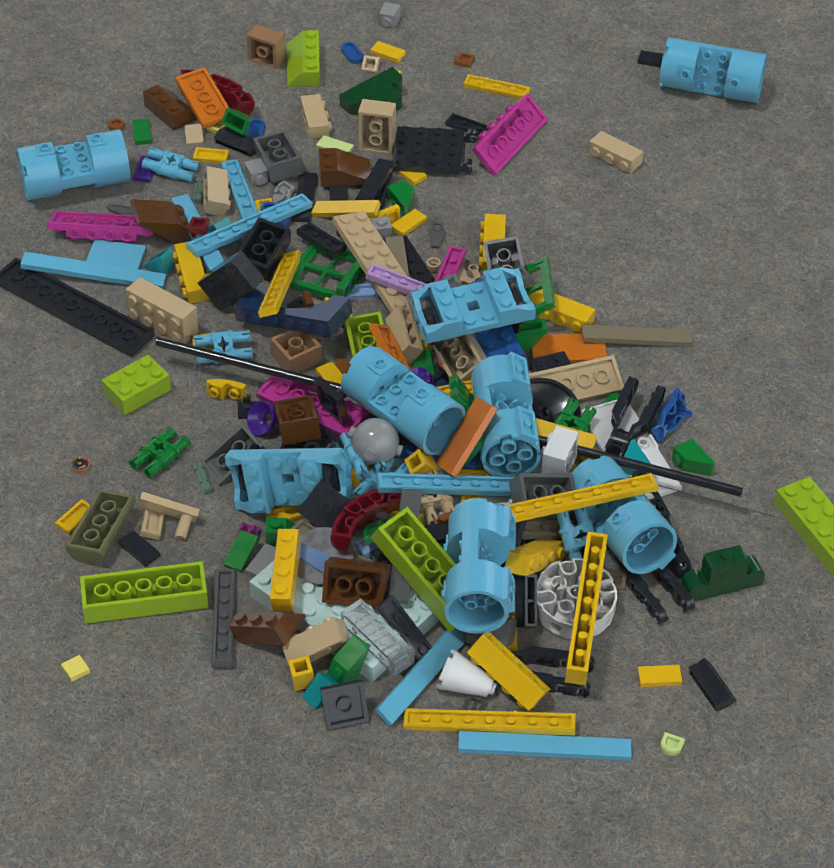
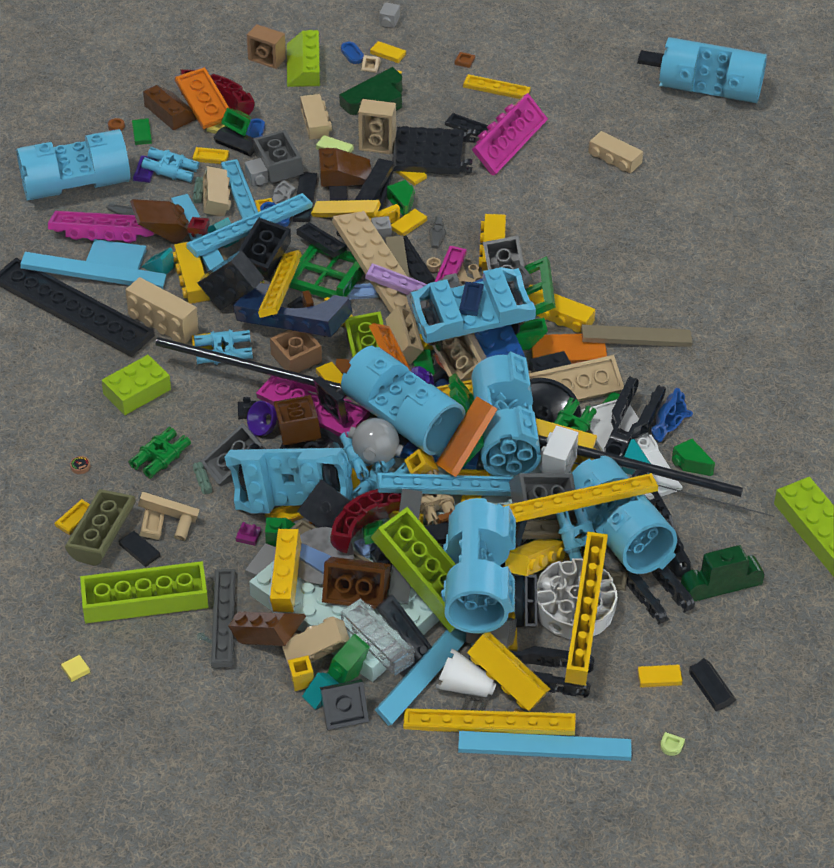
(194, 134): tan slope -> none
(221, 388): yellow slope -> none
(241, 551): green tile -> none
(471, 298): none -> dark blue tile

